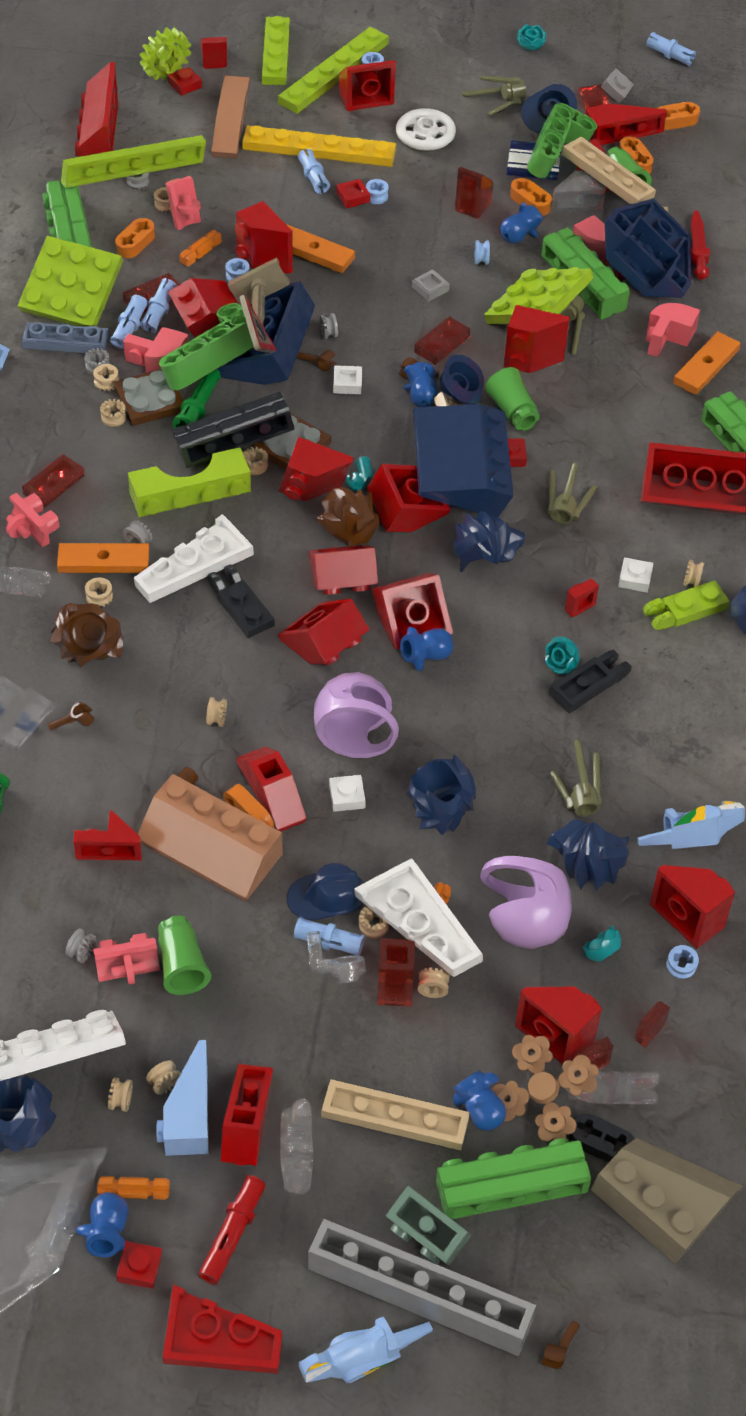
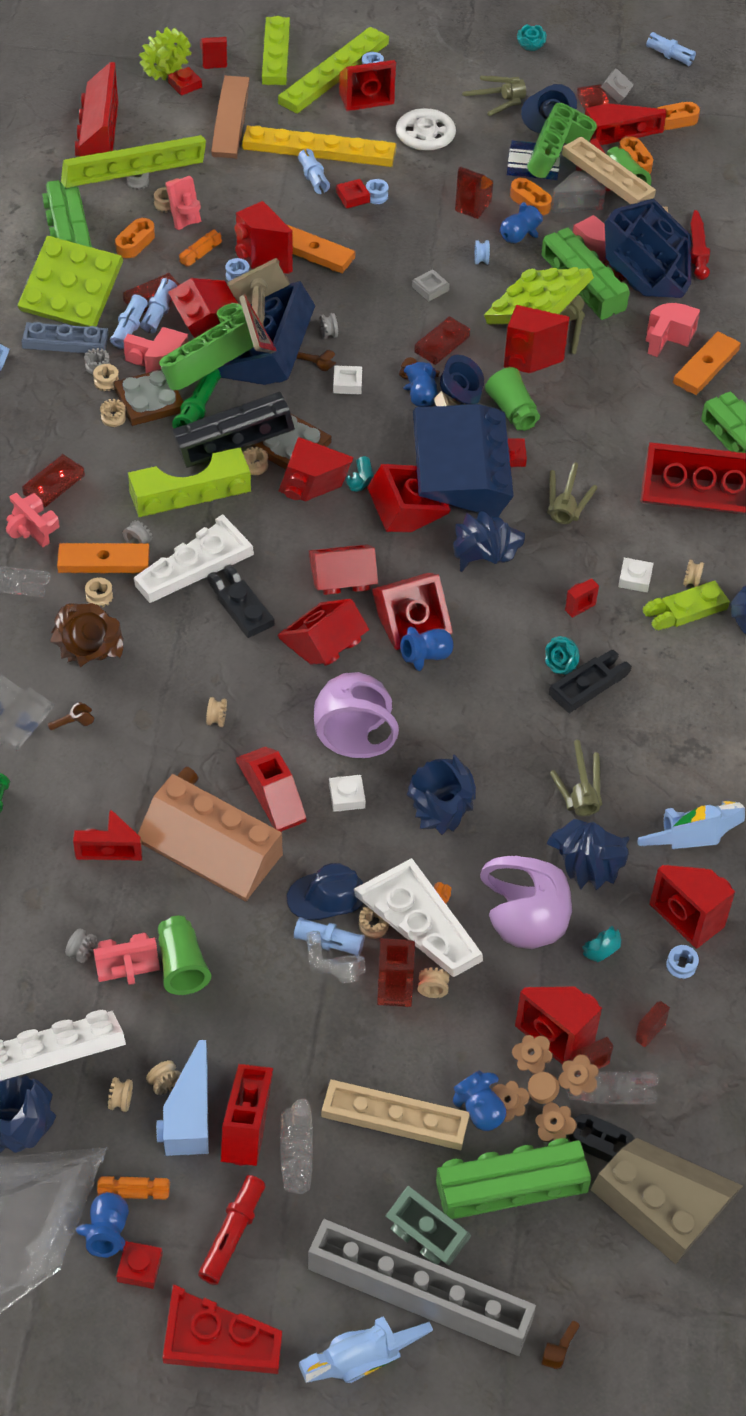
(244, 801): orange beam -> none
(349, 516): reddish brown hair -> none

